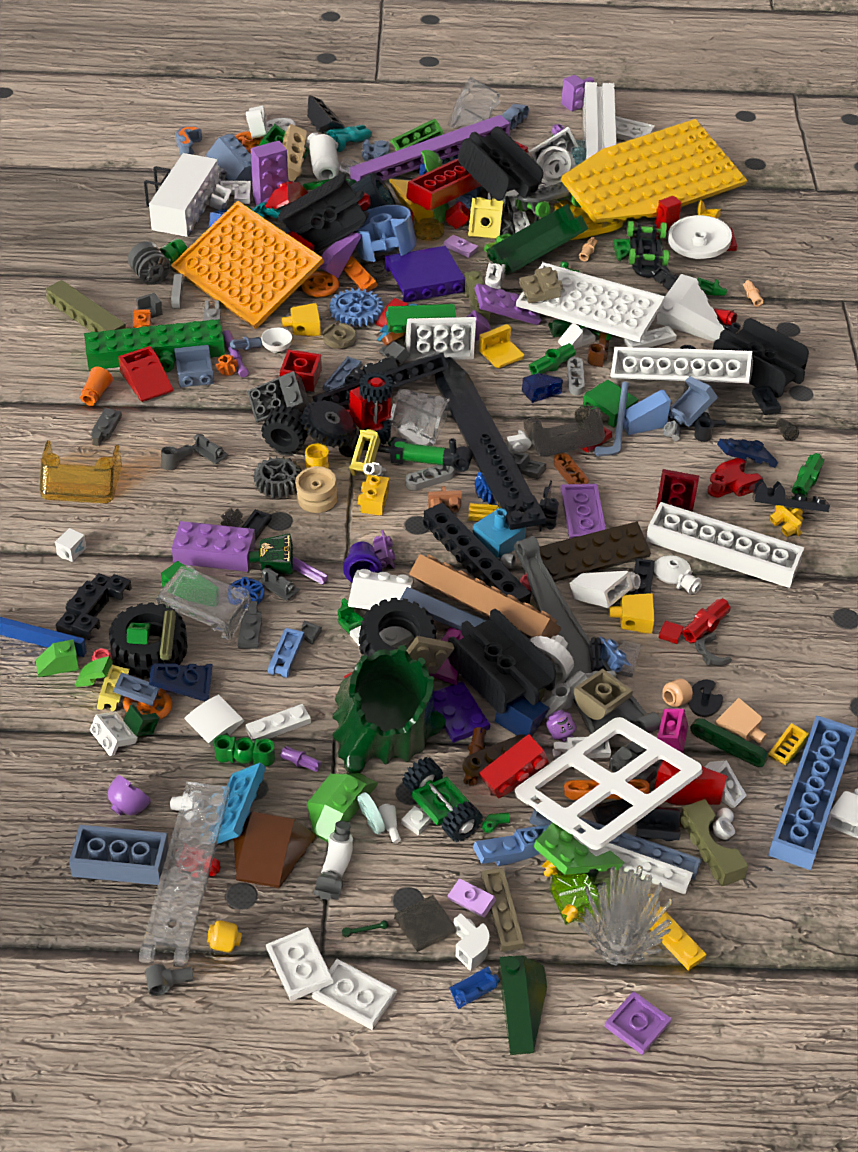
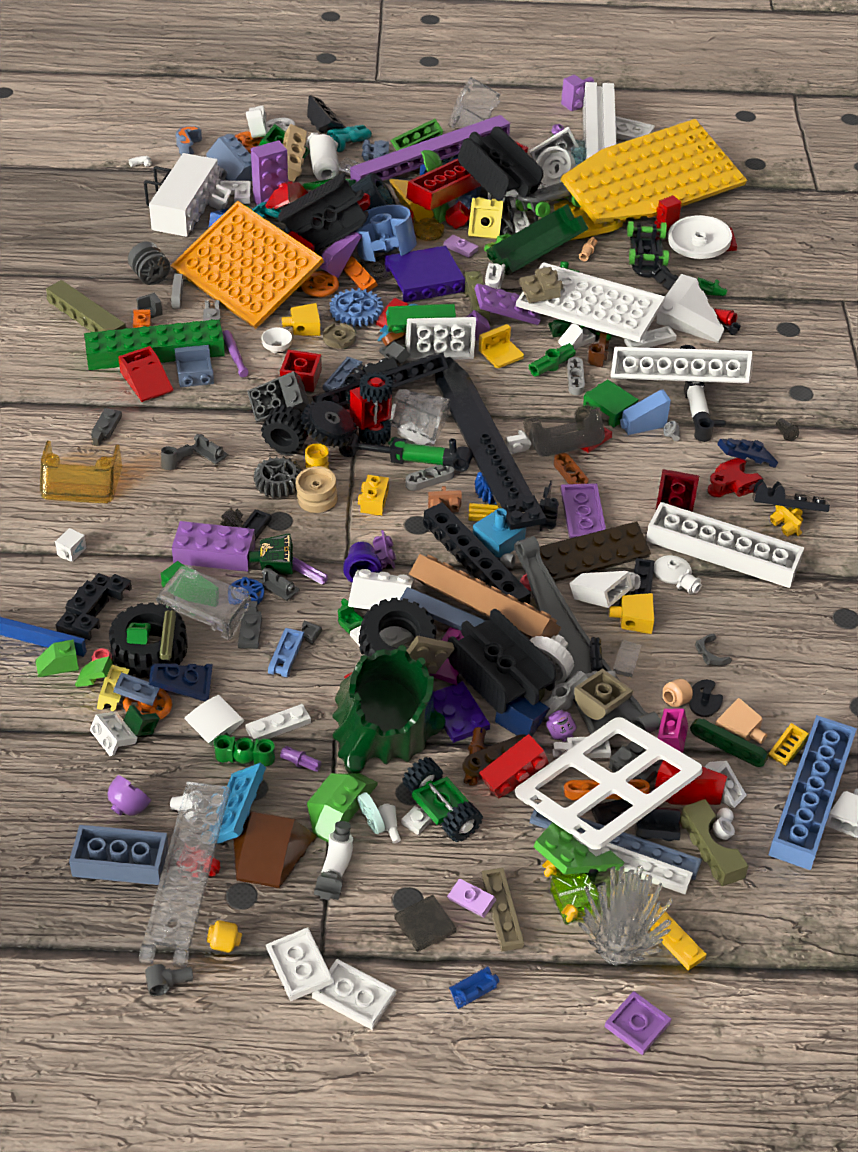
(95, 386): orange plant -> none
(146, 160): none -> white arm
(167, 360): green wheel -> none
(174, 249): green wheel -> none
(227, 365): orange gear -> none
(246, 343): sand blue axle -> none
(346, 932): dark green hinge -> none
(365, 435): light yellow window -> none
(374, 469): white axle -> none
(474, 943): white brick -> none
(493, 820): green arm -> none
(509, 848): medium blue slope -> none
(516, 114): sand blue piece -> none
(523, 997): dark green wedge -> none
(528, 467): dark grey slope -> none
(541, 386): clear blue slope -> none
(613, 655): medium blue hinge -> none
(615, 449): sand blue piece -> none
(621, 248): green slope -> none
(671, 632): red tile -> none
(692, 402): sand blue panel -> none
(706, 620): red piece -> none
(707, 212): yellow plate -> none
(753, 293): light nougat axle -> none
(766, 400): black plate -> none
(775, 355): black piece -> none
(808, 474): green piece -> none

